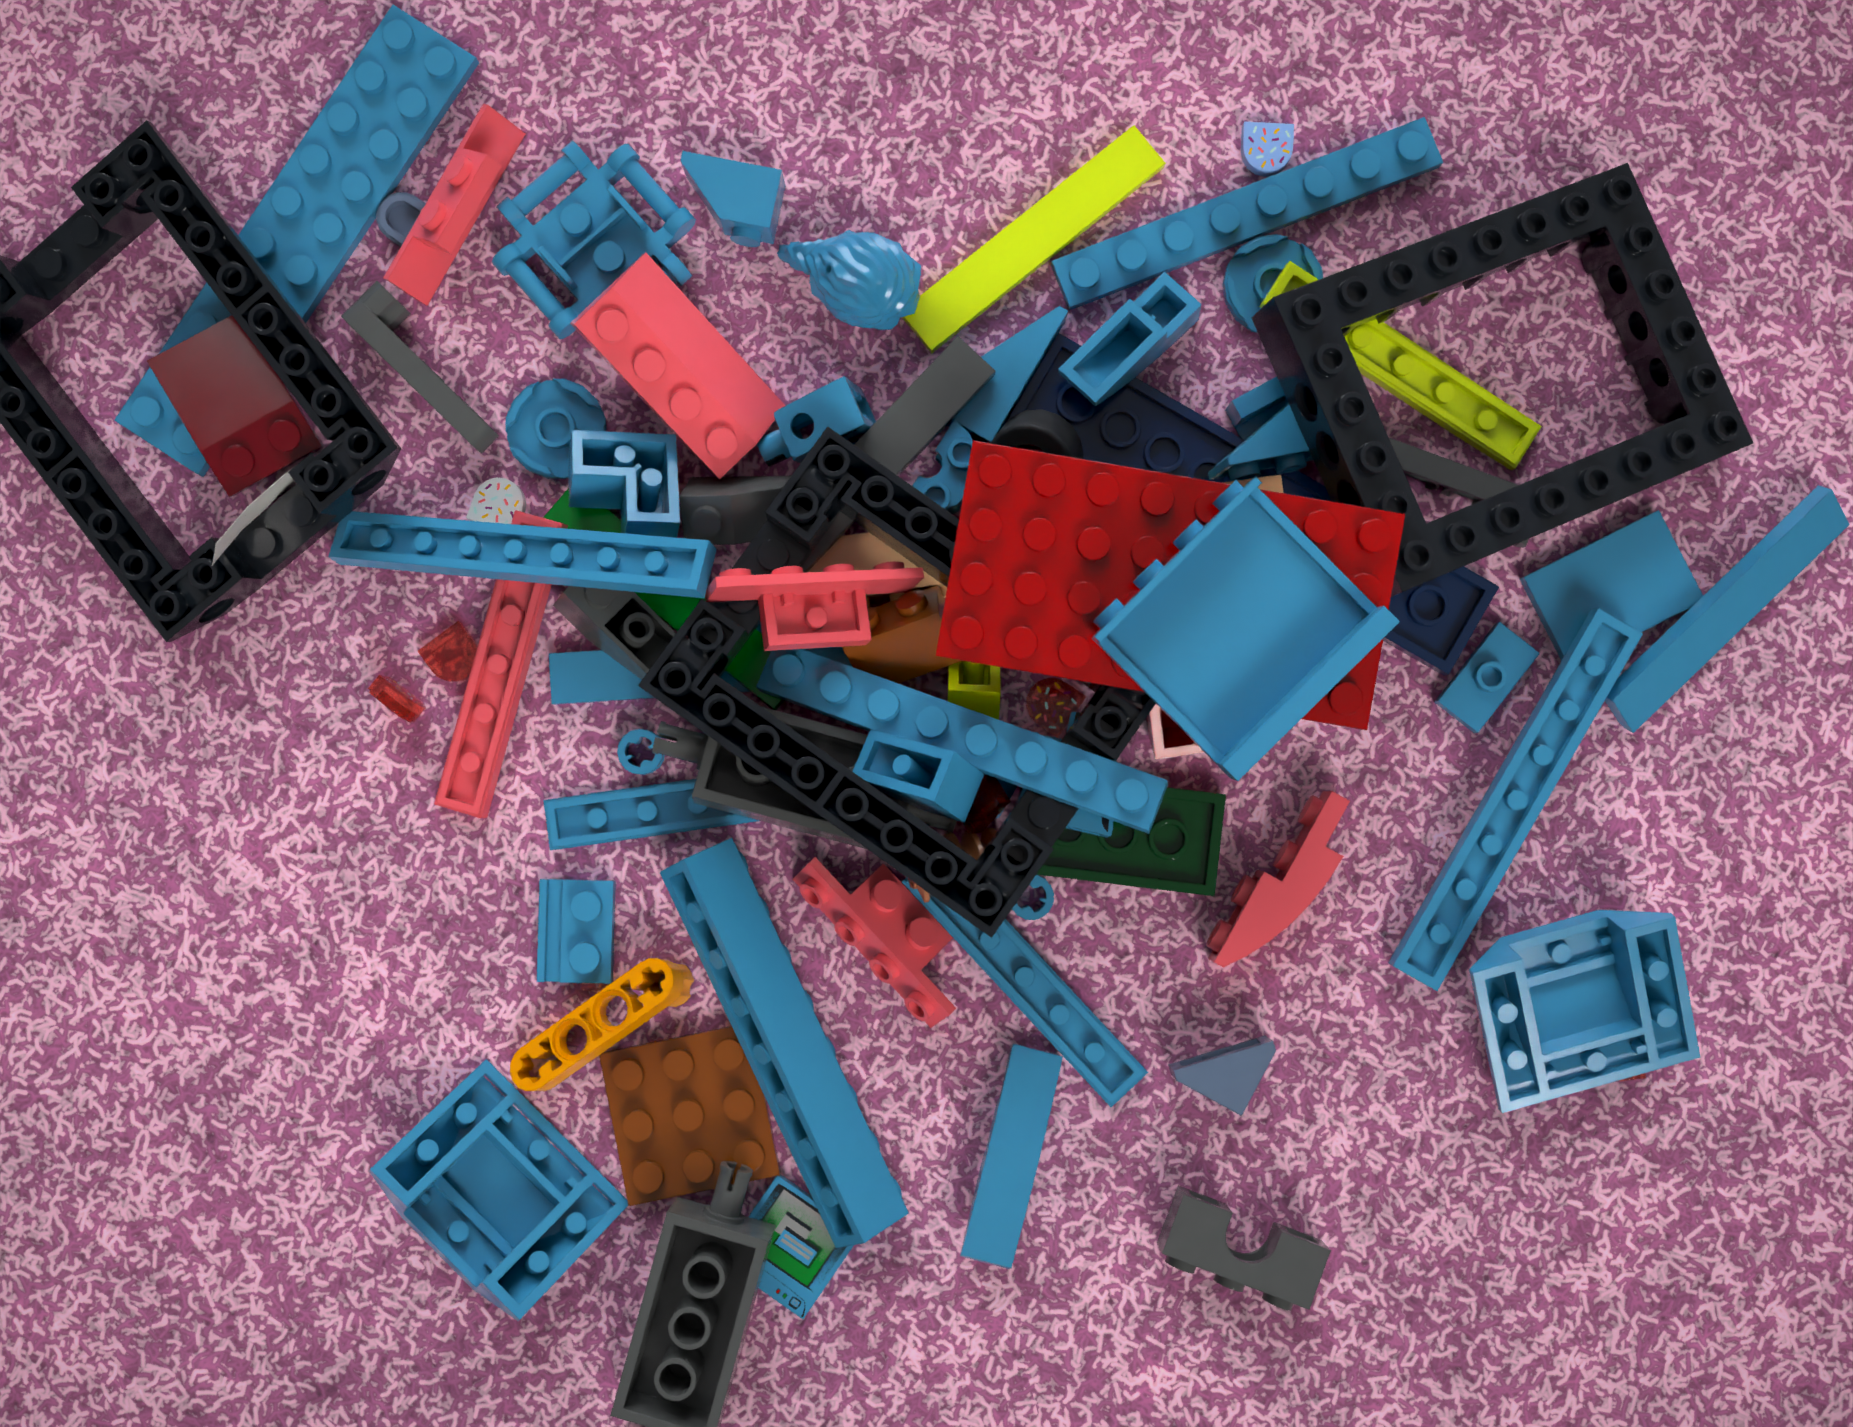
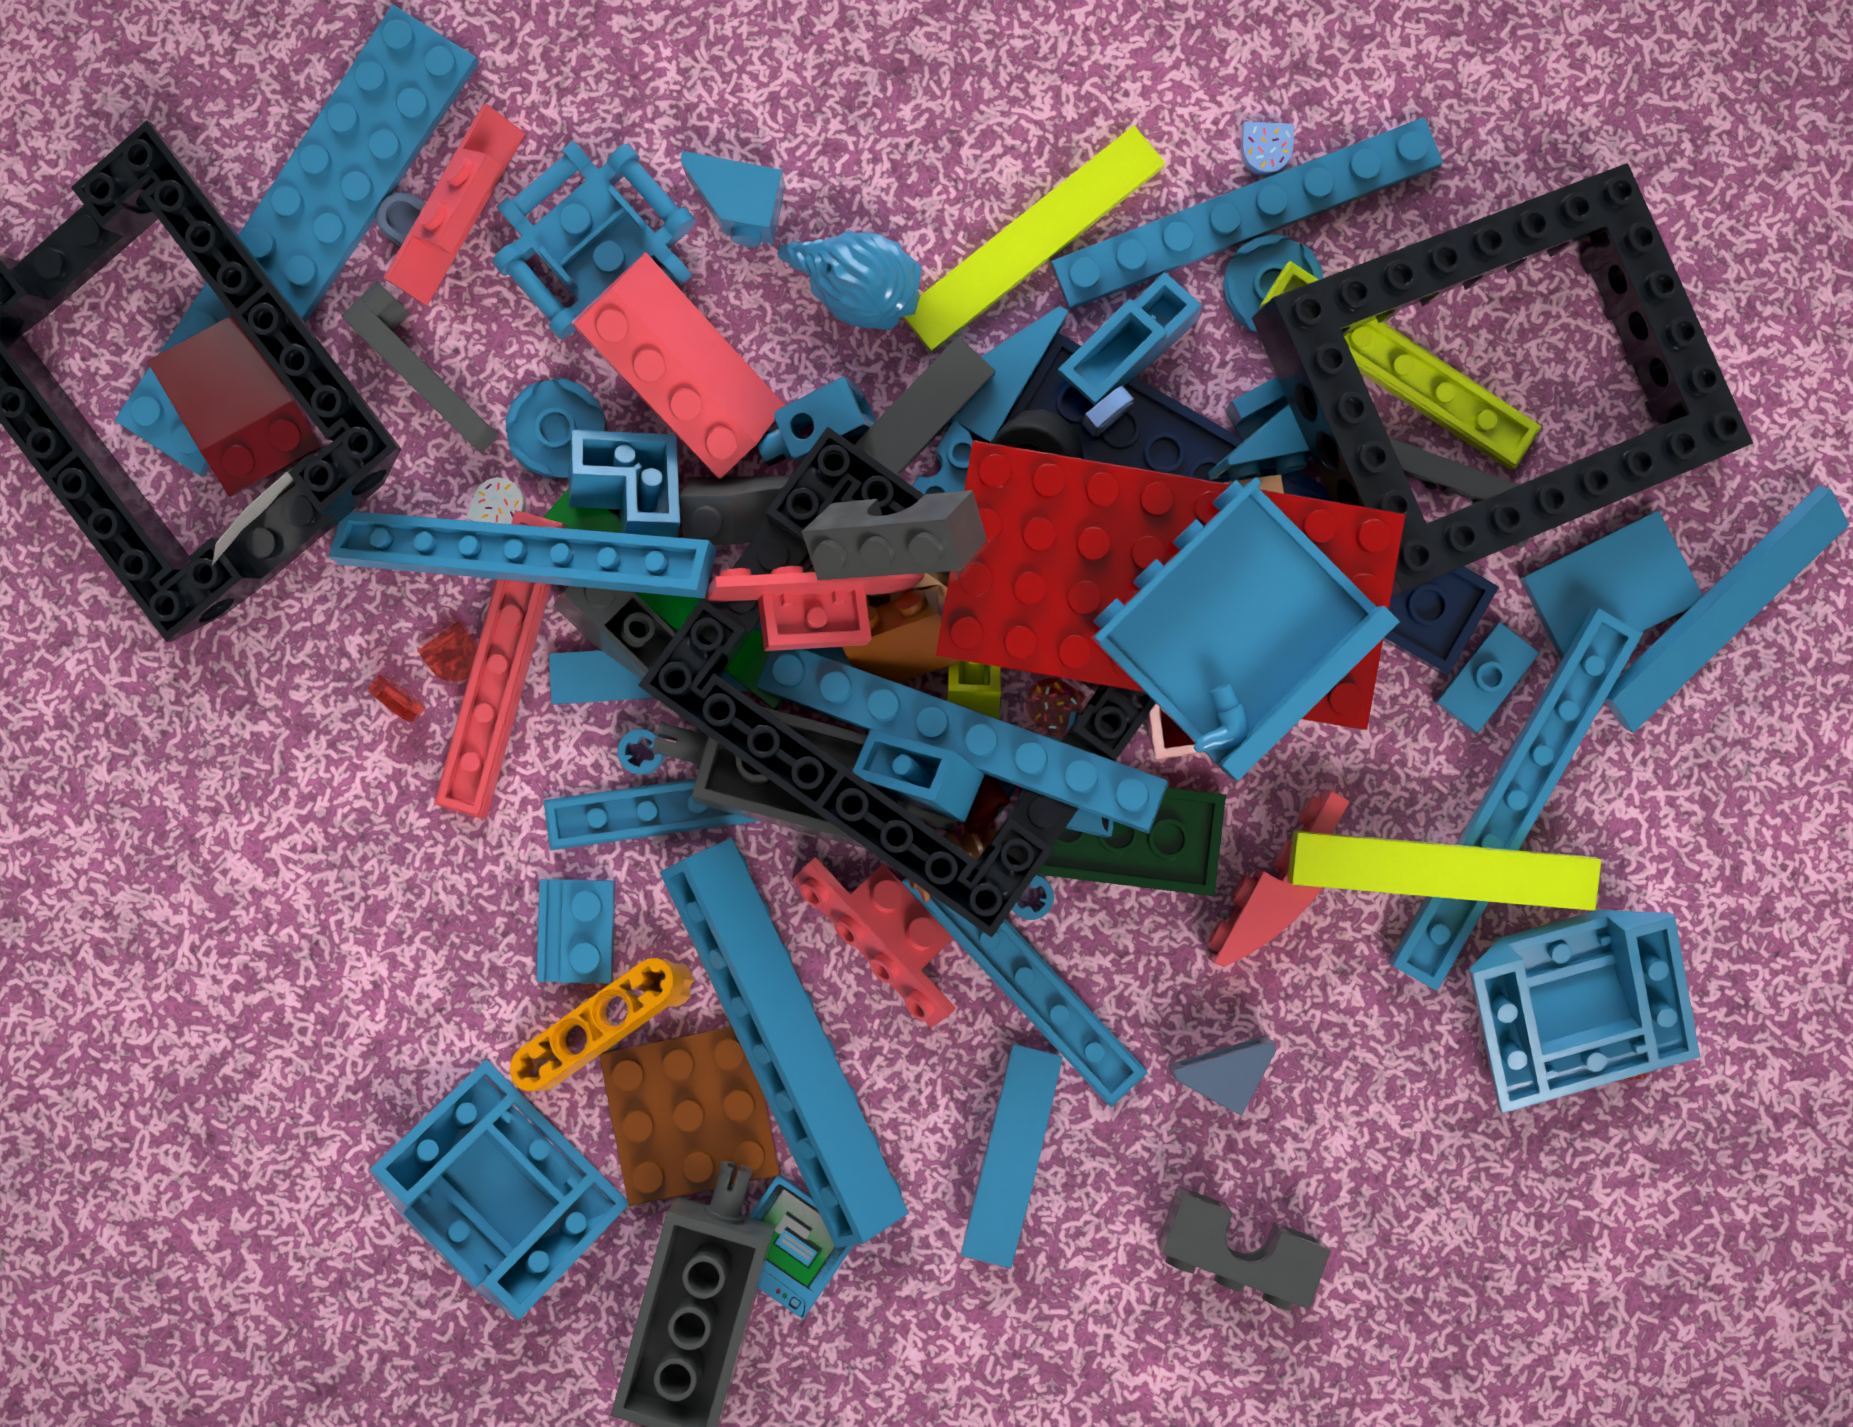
(928, 537): none -> dark grey arch
(1107, 411): none -> light blue tile
(1232, 718): none -> dark azure animal
(1443, 870): none -> neon yellow tile

